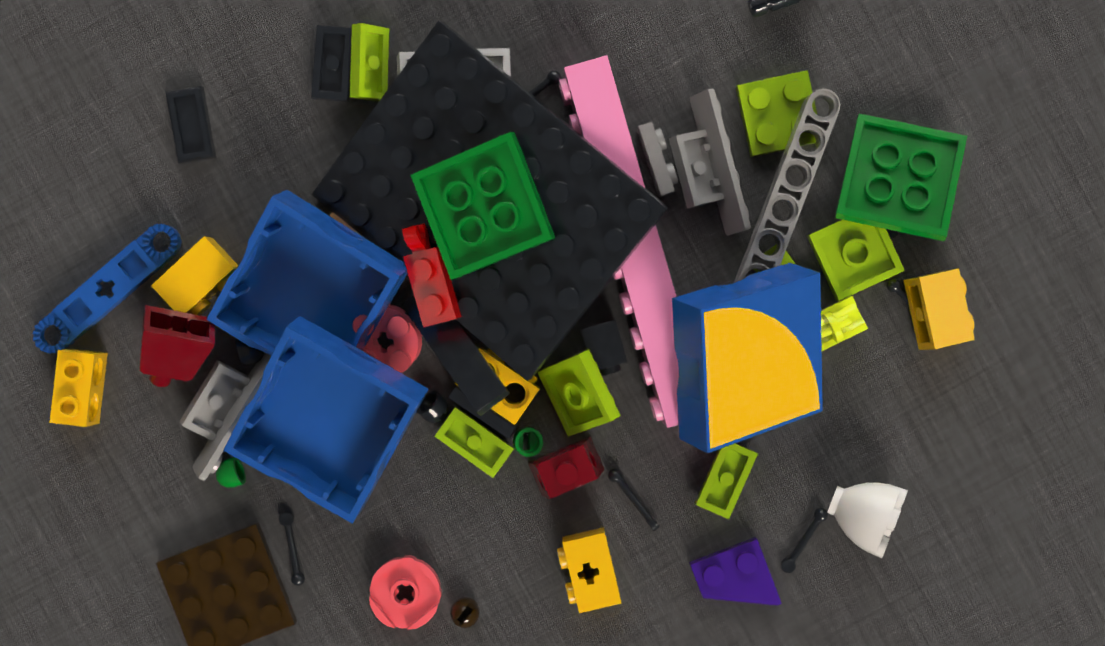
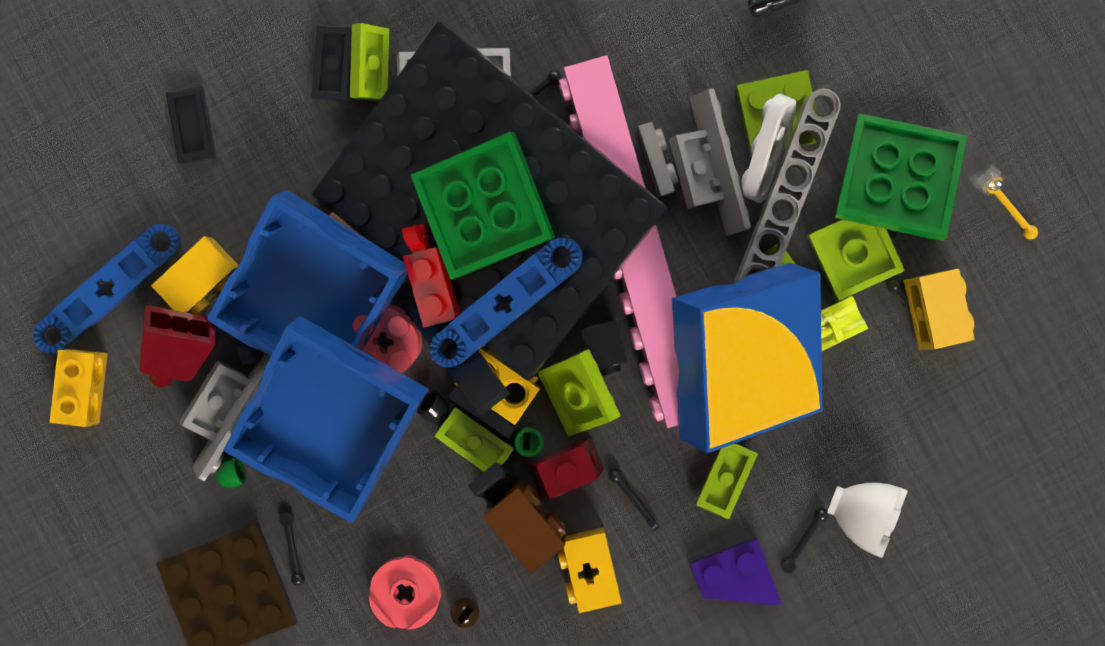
(493, 482): none -> black tile
(526, 287): none -> blue piece
(526, 525): none -> reddish brown brick
(768, 147): none -> white plate
(989, 181): none -> hinge

